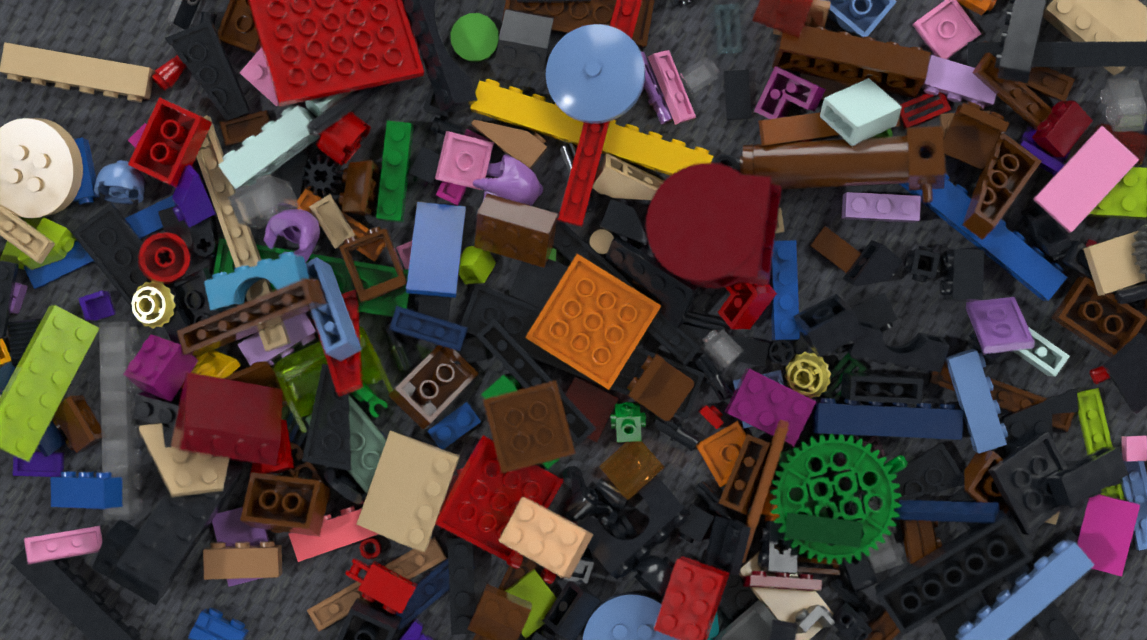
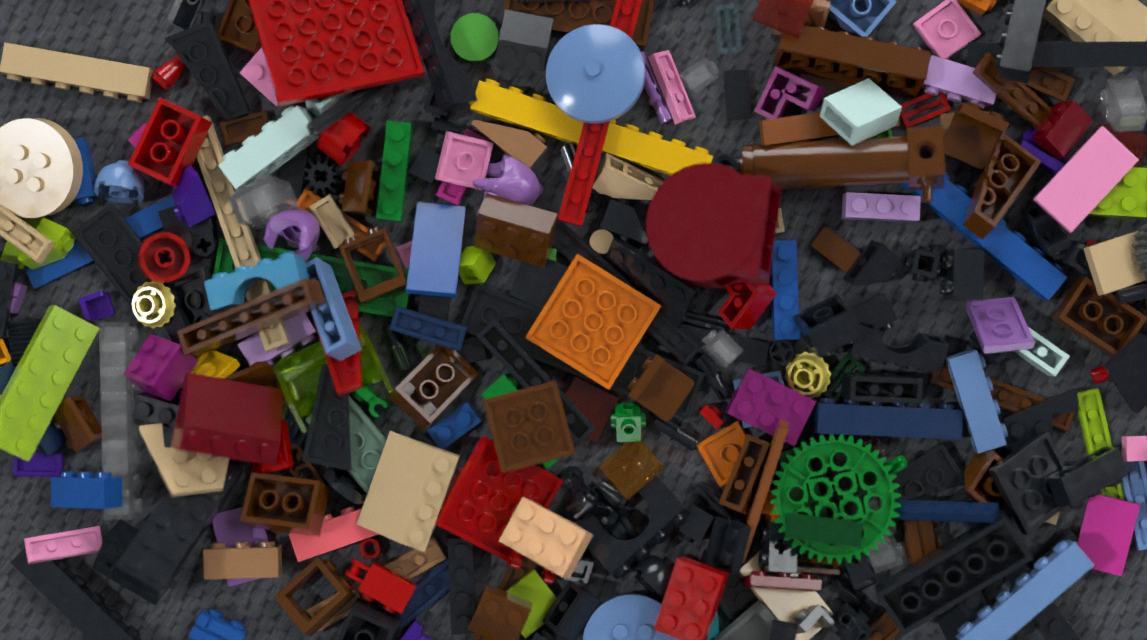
(295, 611): none -> reddish brown window

